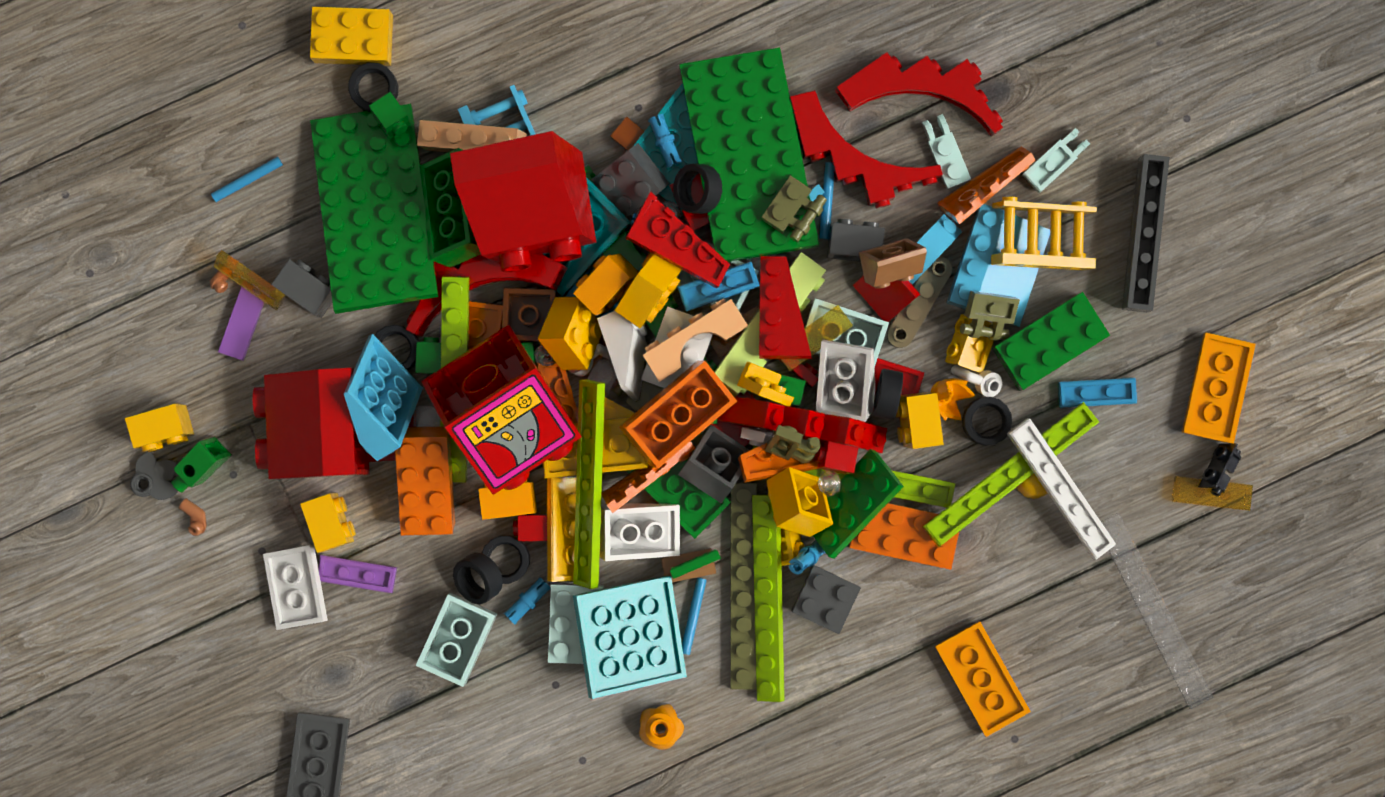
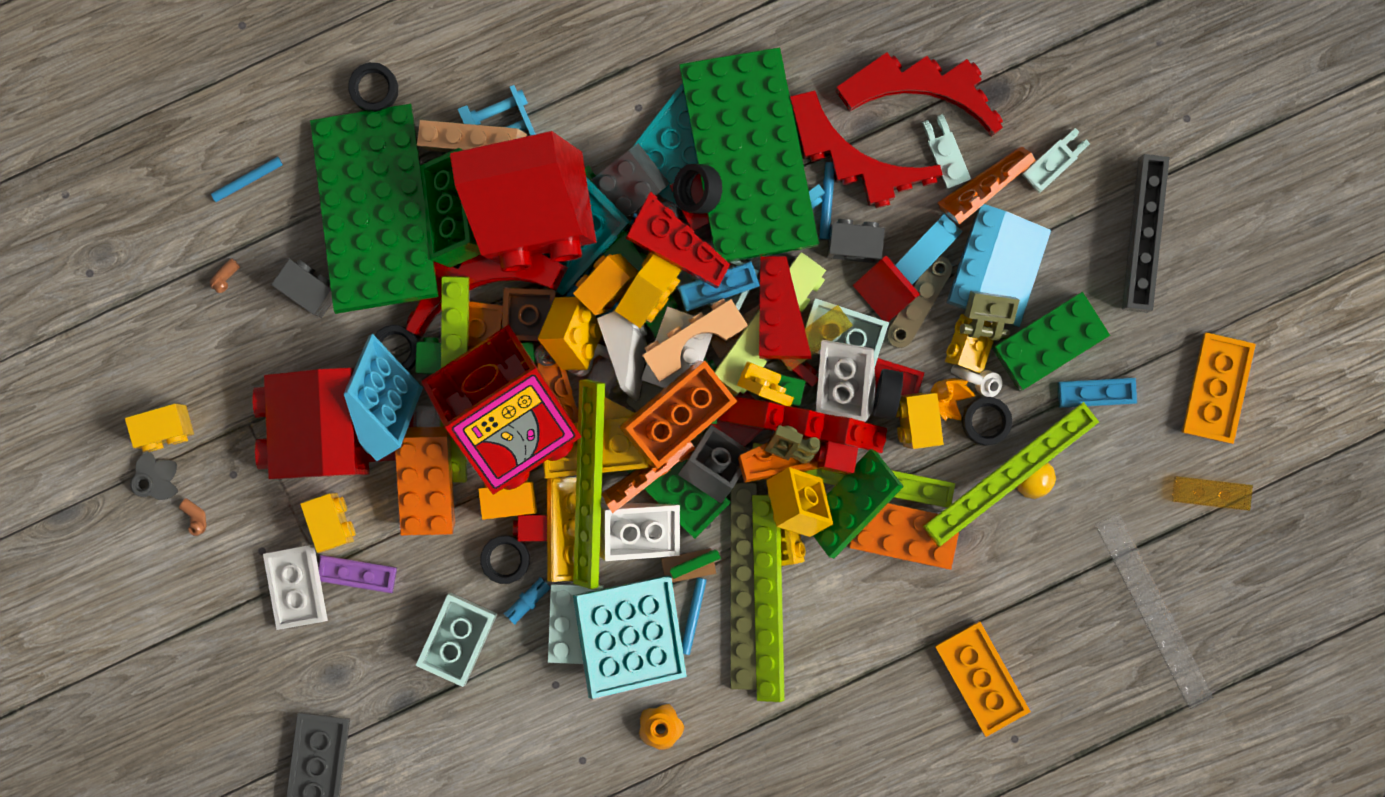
(200, 464): green torso -> none
(241, 325): medium lavender tile -> none
(249, 280): clear yellow tile -> none
(351, 36): yellow brick -> none
(390, 115): green brick -> none
(486, 569): black tyre -> none
(627, 134): dark orange tile -> none
(664, 140): dark azure pin -> none
(756, 436): white plate -> none
(787, 204): olive plate -> none
(806, 558): dark azure pin -> none
(825, 599): dark grey brick -> none
(829, 483): clear plate -> none
(892, 262): medium nougat slope -> none
(1031, 256): yellow fence -> none
(1061, 488): white tile -> none
(1224, 459): black hinge -> none

